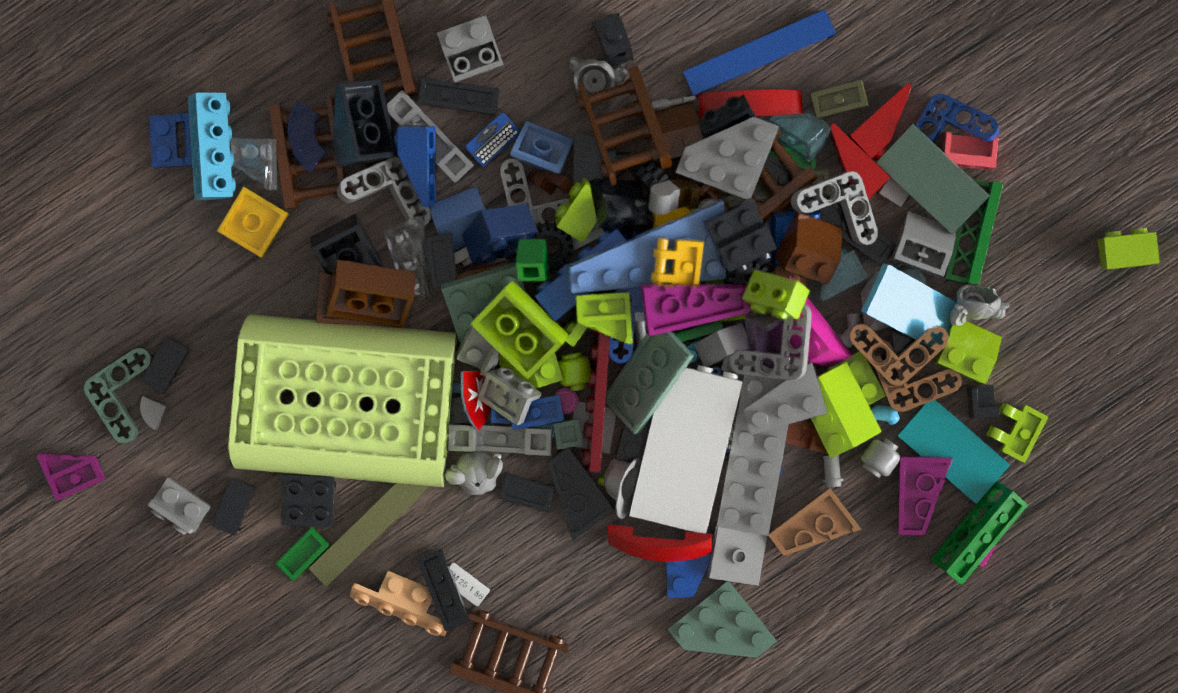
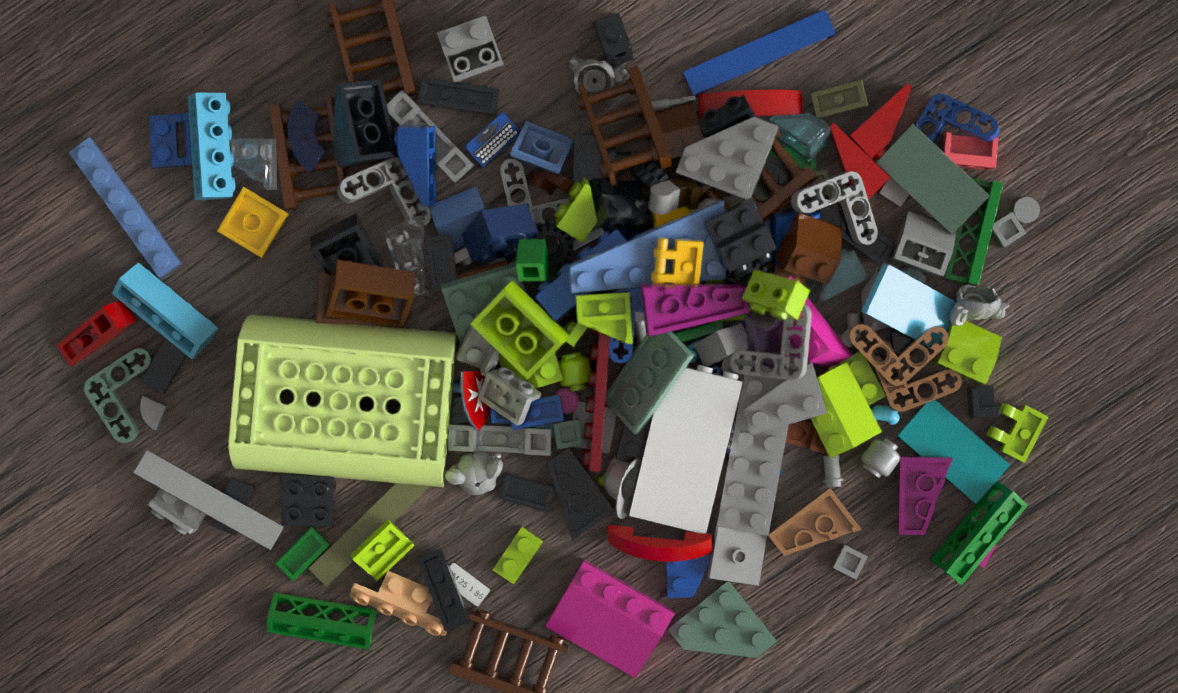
(70, 473): magenta wing -> none
(96, 332): none -> red slope
(125, 207): none -> medium blue plate
(165, 310): none -> medium azure brick
(208, 500): none -> light grey tile
(339, 632): none -> green fence
(382, 550): none -> lime plate
(517, 555): none -> lime plate
(610, 618): none -> dark pink slope
(850, 561): none -> light grey tile
(1007, 229): none -> light grey tile
(1026, 210): none -> light grey tile
(1128, 250): lime brick -> none

